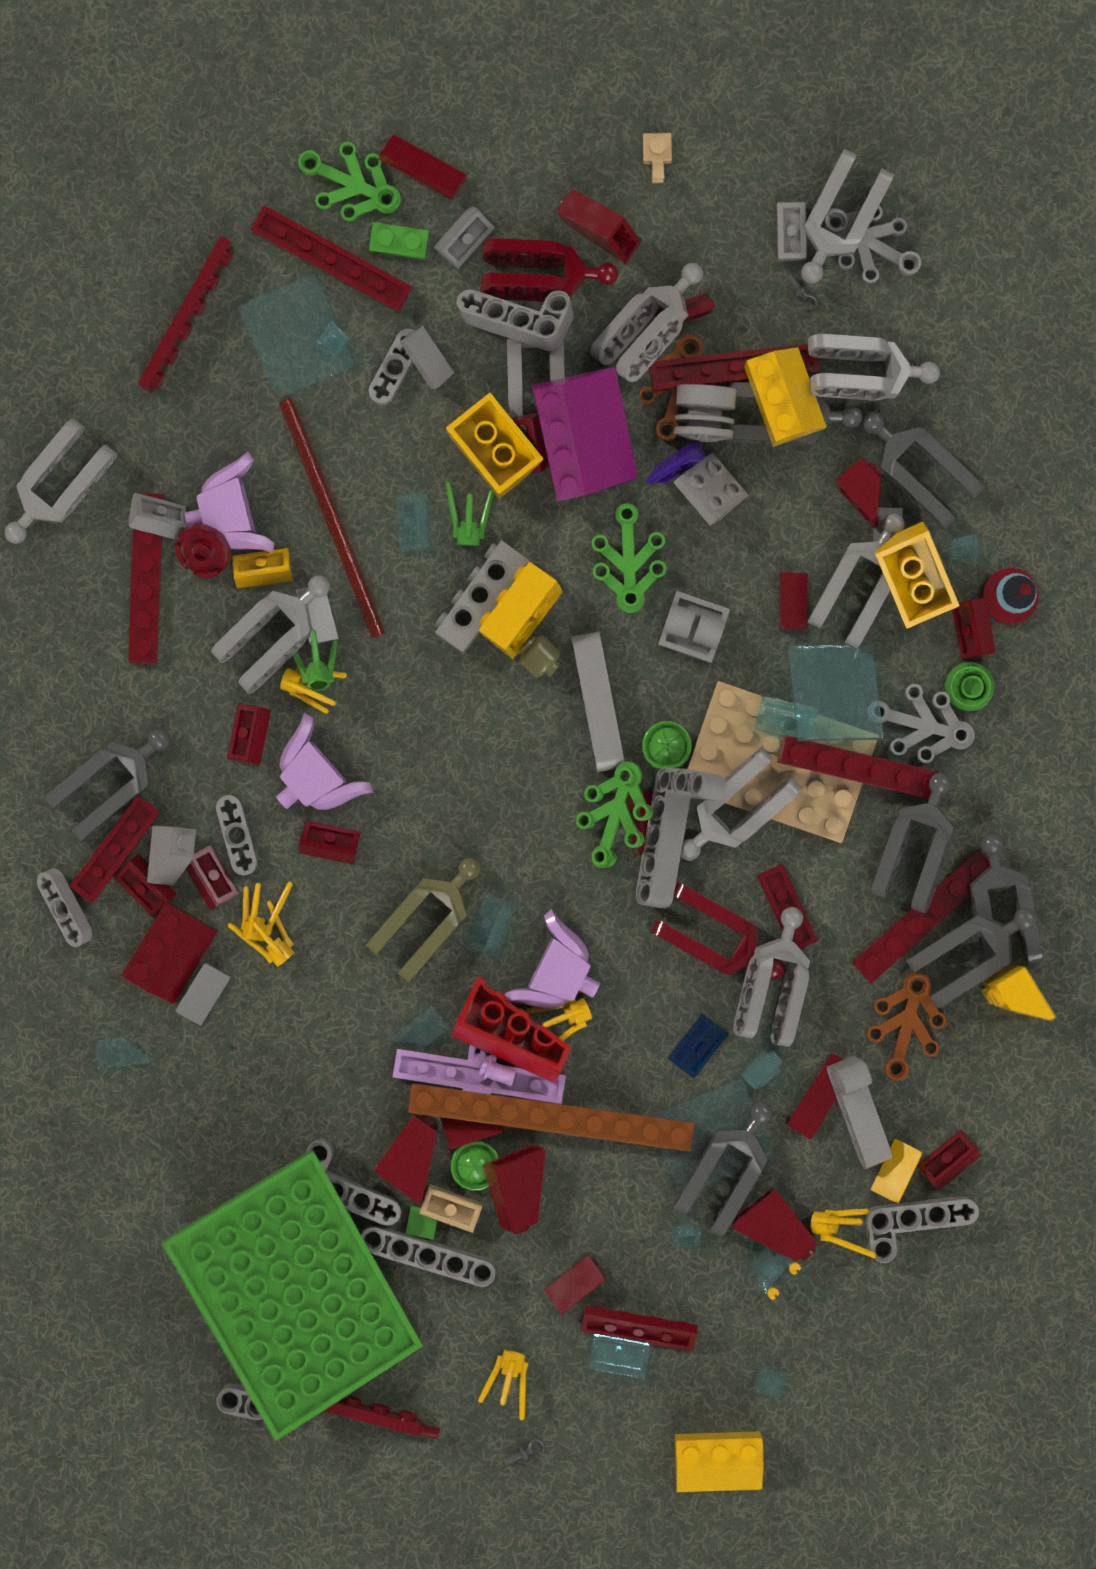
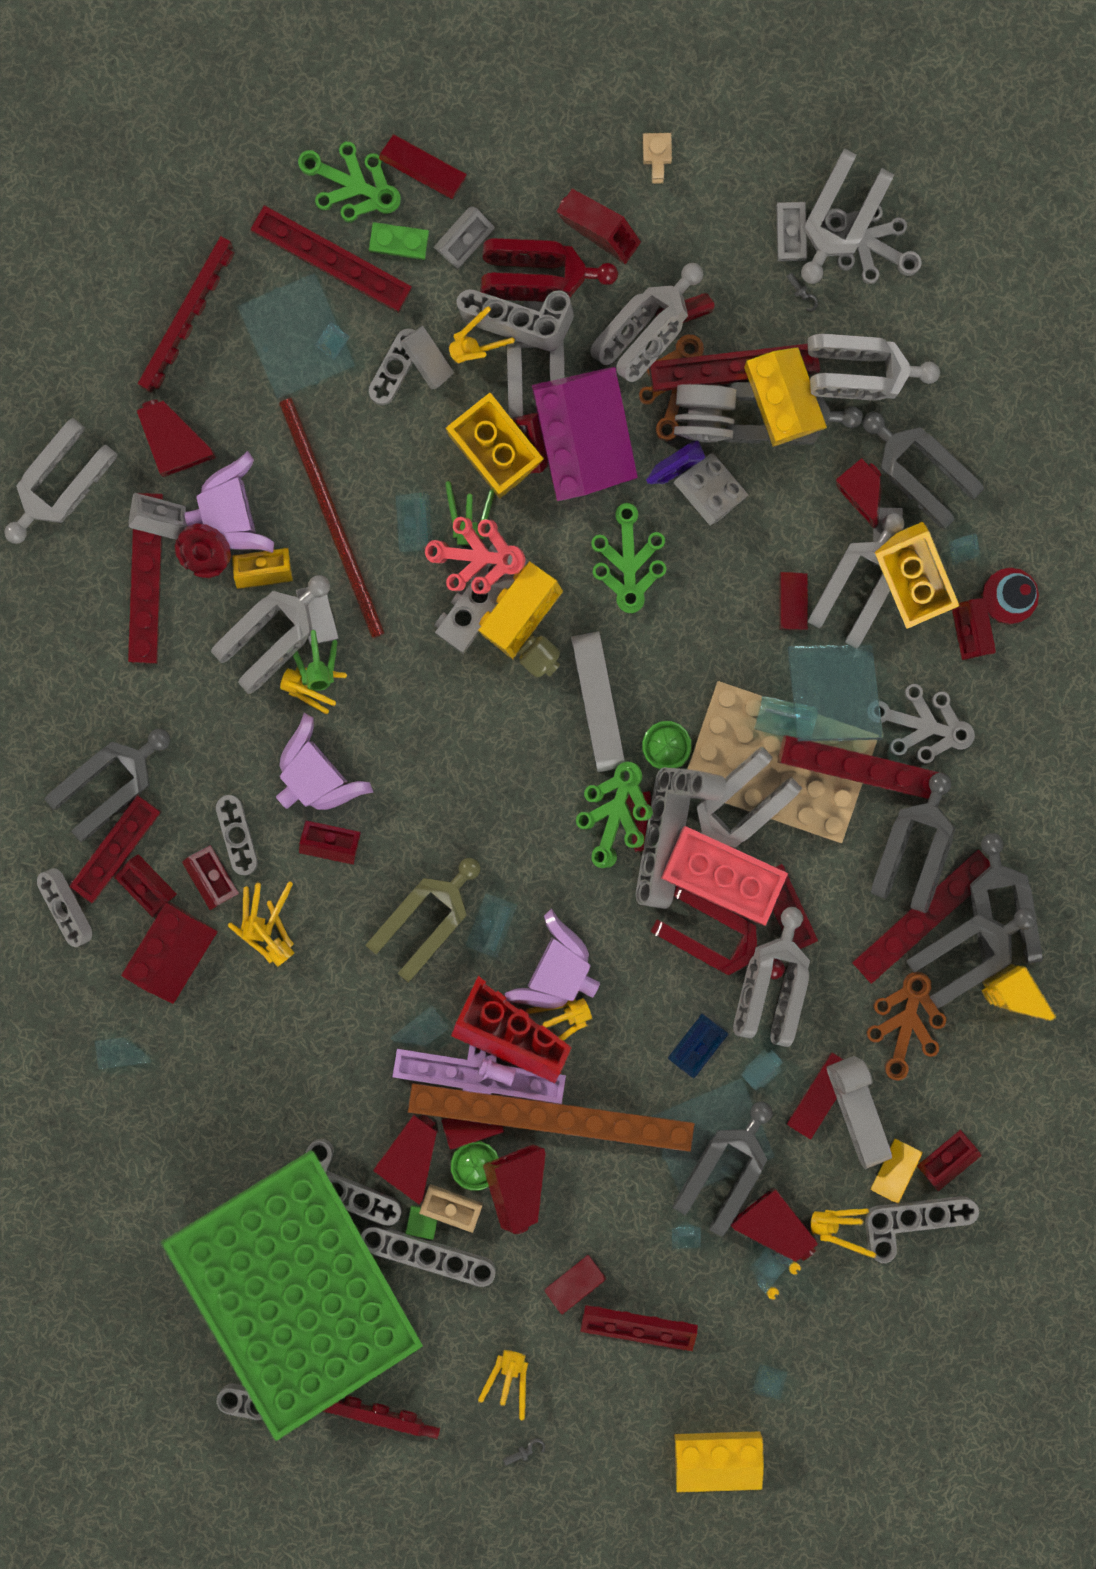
(170, 853): light grey slope -> none
(171, 439): none -> dark red slope
(202, 994): light grey slope -> none
(249, 734): dark red slope -> none
(467, 348): none -> yellow plant
(479, 556): none -> coral plant
(619, 1356): clear light blue slope -> none
(694, 627): light grey plate -> none
(724, 876): none -> coral plate
(977, 690): bright green hat -> none

